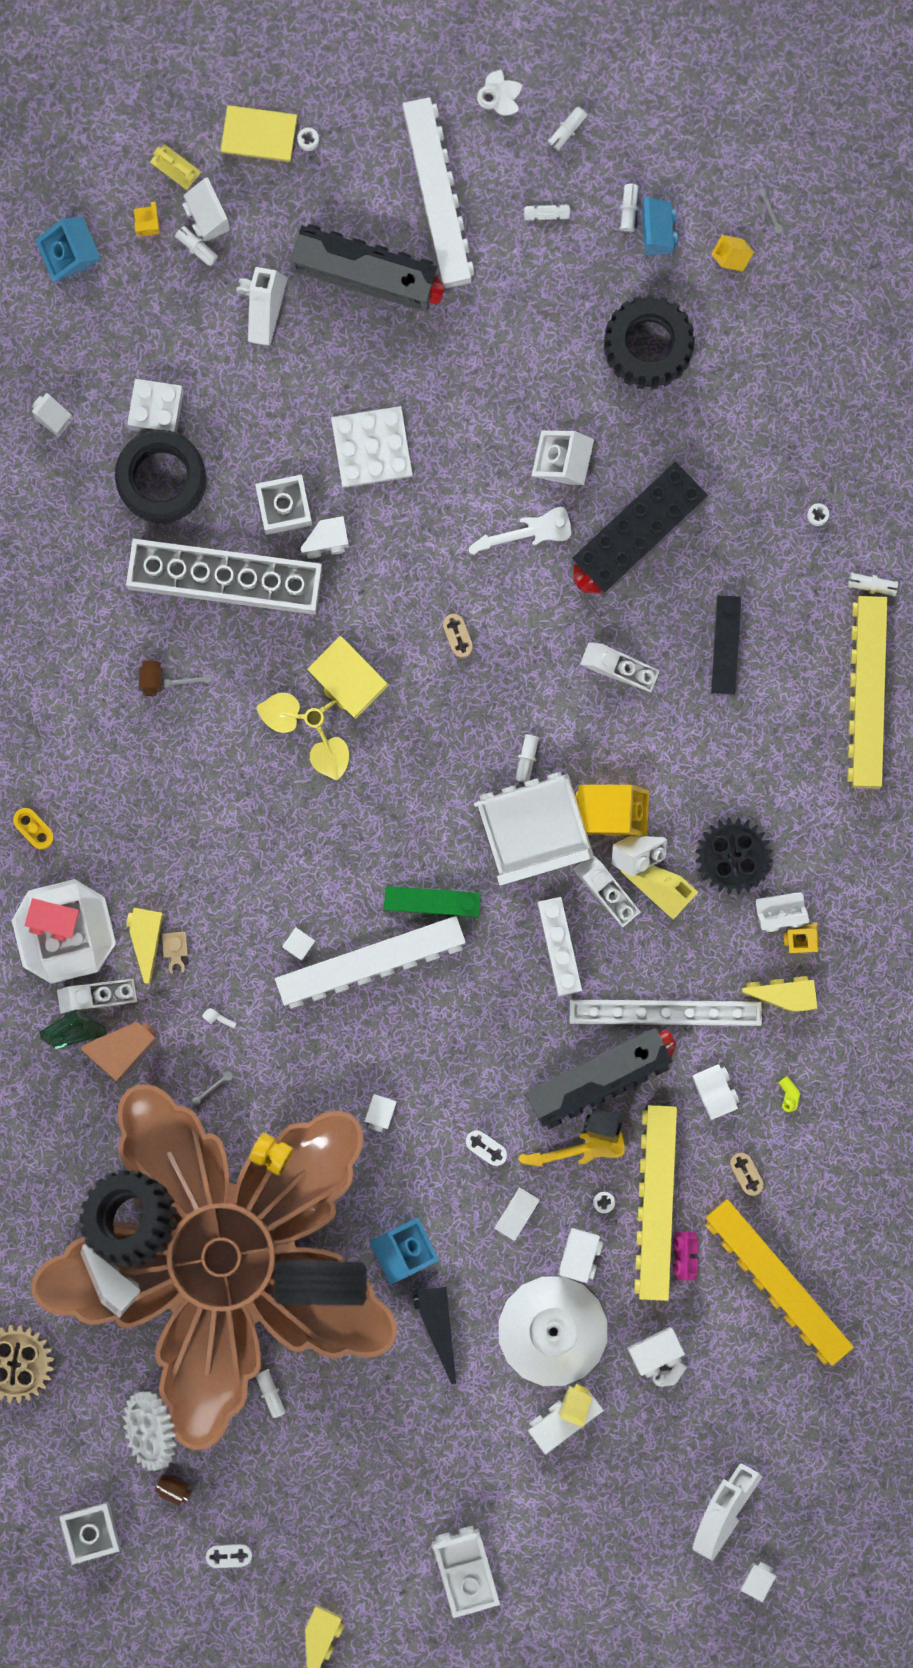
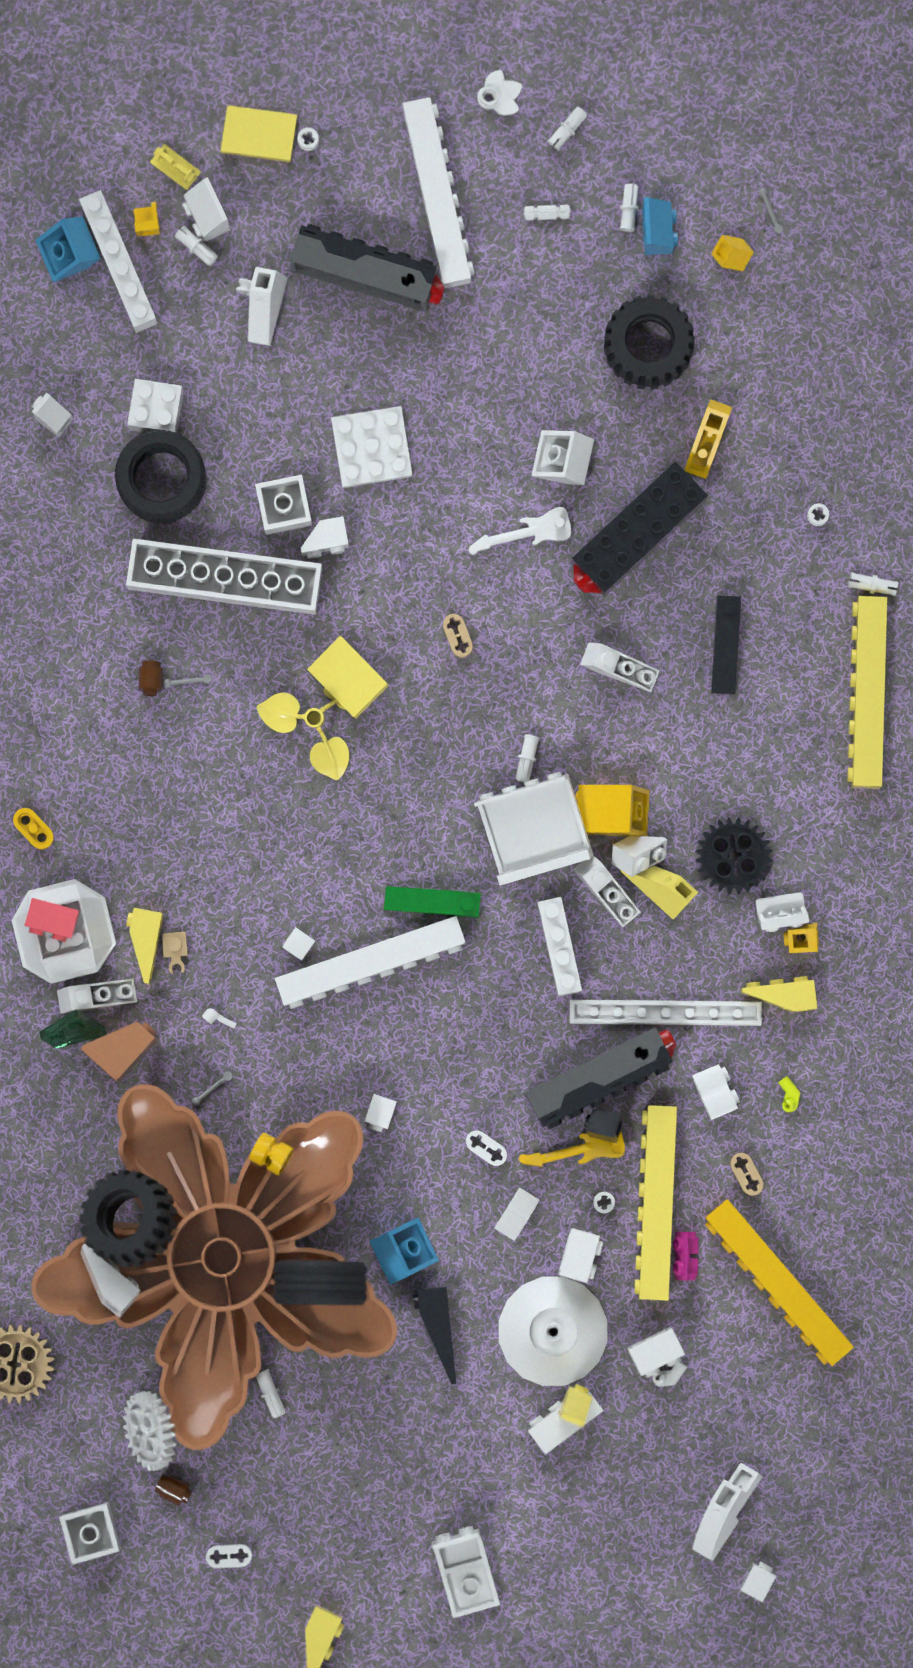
(118, 261): none -> white brick
(708, 438): none -> yellow slope

